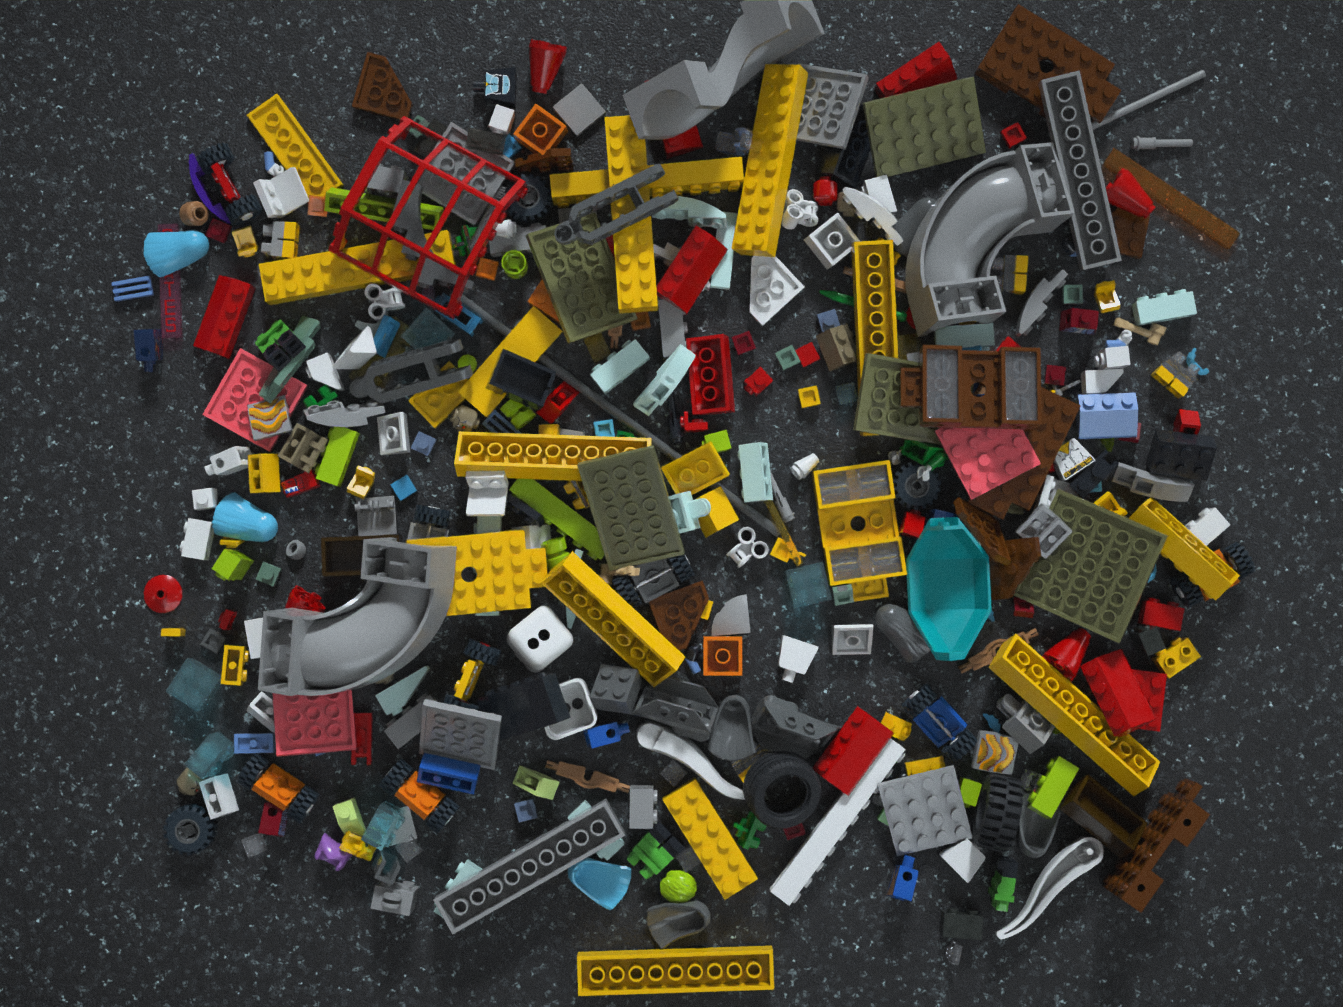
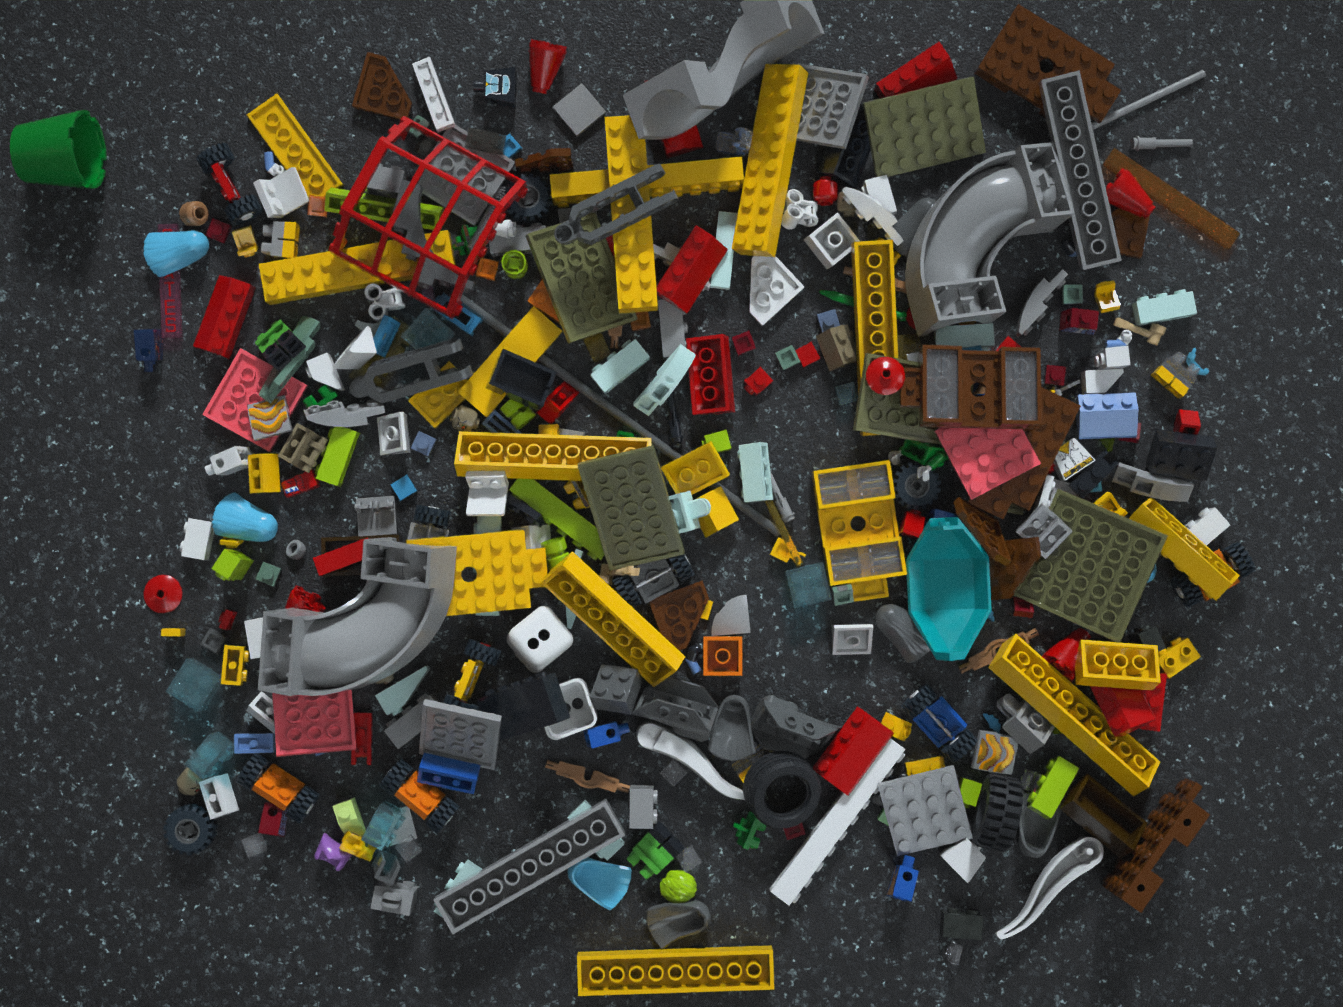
(60, 151): none -> green cone
(116, 291): medium blue tile -> none
(195, 173): dark purple slope -> none
(205, 499): white brick -> none
(339, 558): none -> red tile
(361, 482): yellow bracket -> none
(433, 94): none -> white plate
(467, 360): lime piece -> none
(502, 120): white brick -> none
(526, 810): sand blue plate -> none
(536, 783): yellowish green slope -> none
(540, 131): orange brick -> none
(604, 428): medium azure tile -> none
(695, 211): light aqua slope -> none
(696, 425): red bracket -> none
(710, 838): yellow brick -> none
(745, 549): white piece -> none
(795, 657): white torso -> none
(804, 466): white cone -> none
(809, 397): yellow plate -> none
(881, 384): none -> red dish
(1003, 882): bright green hips -> none
(1013, 135): red tile -> none
(1013, 273): hips -> none
(1117, 665): none -> yellow slope
(1161, 615): red brick -> none

